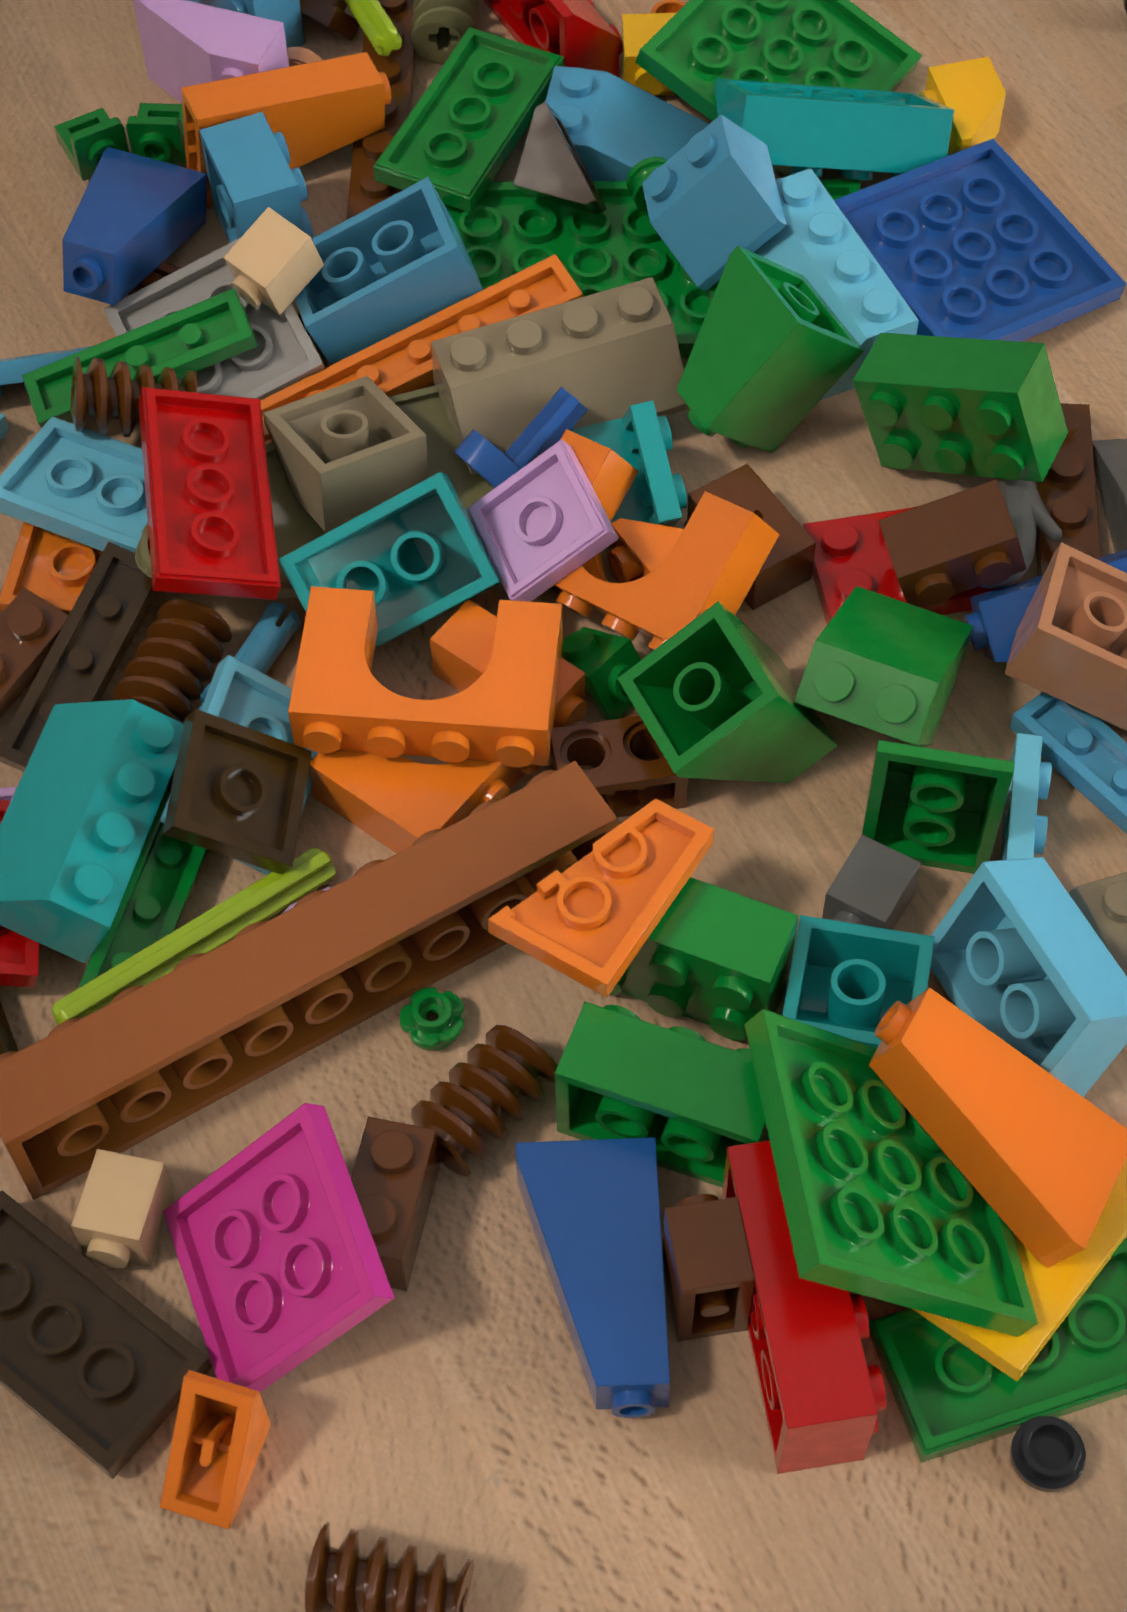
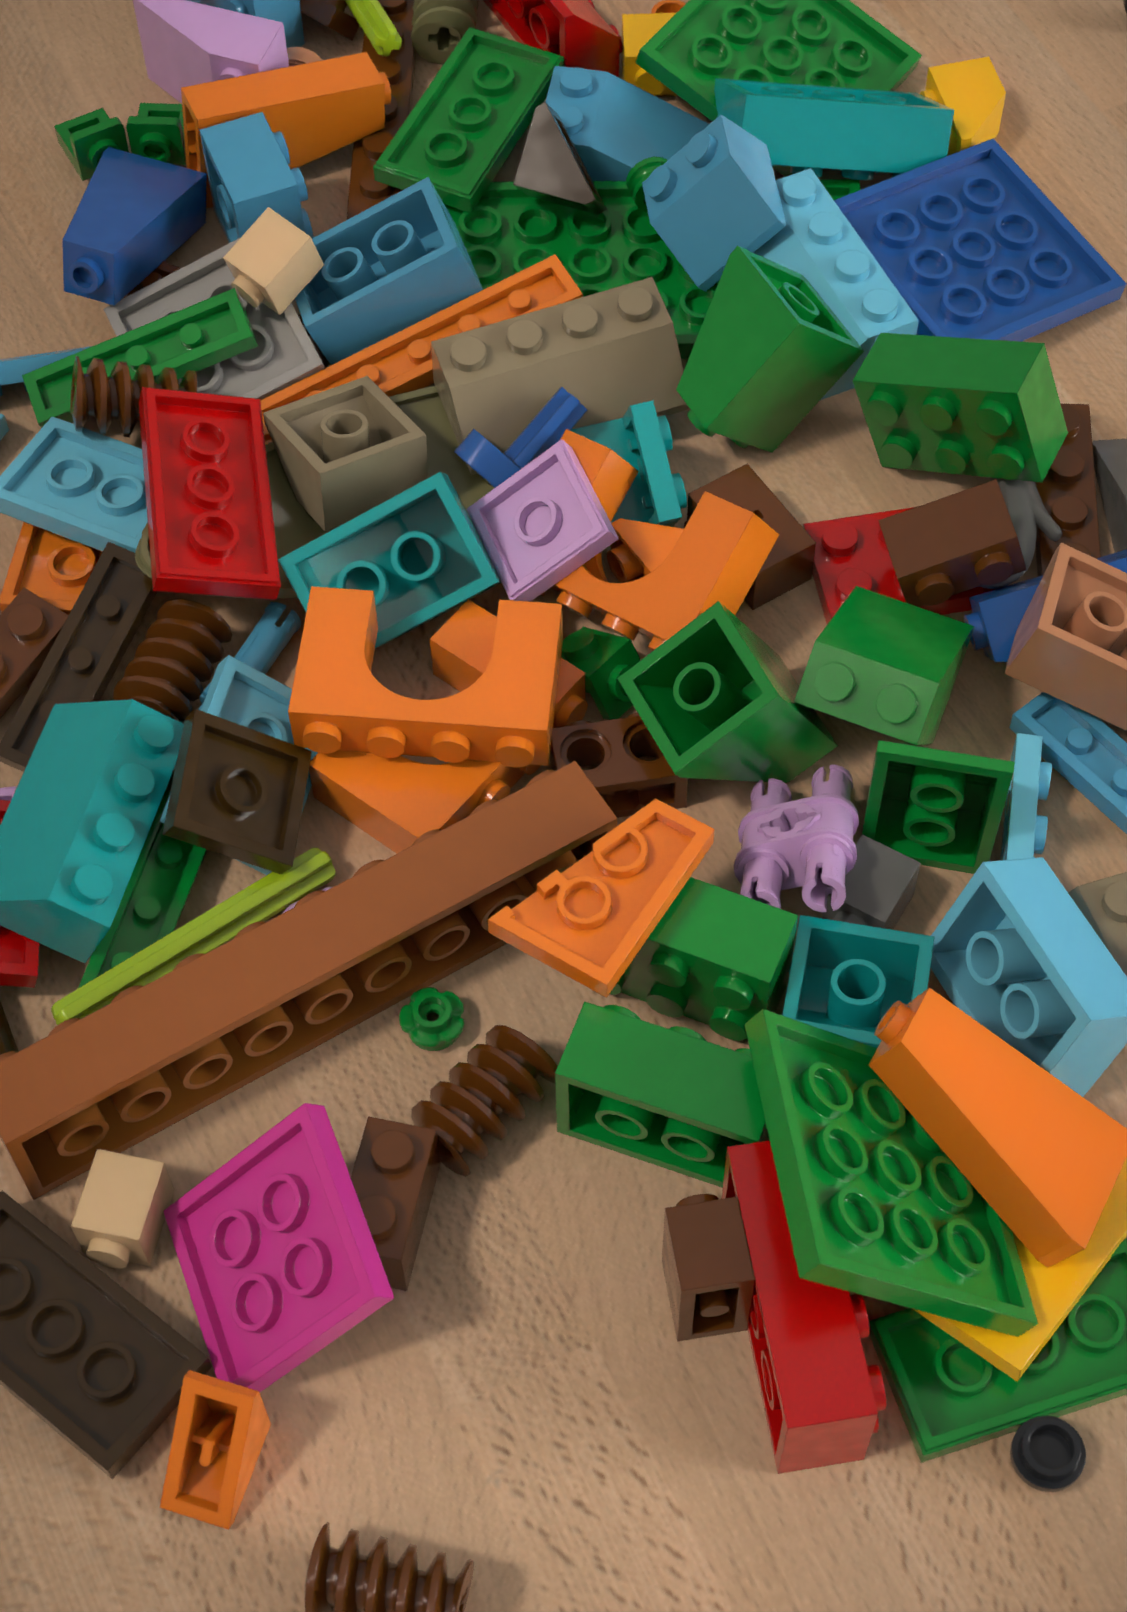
(603, 1251): blue slope -> none
(799, 841): none -> lavender pin

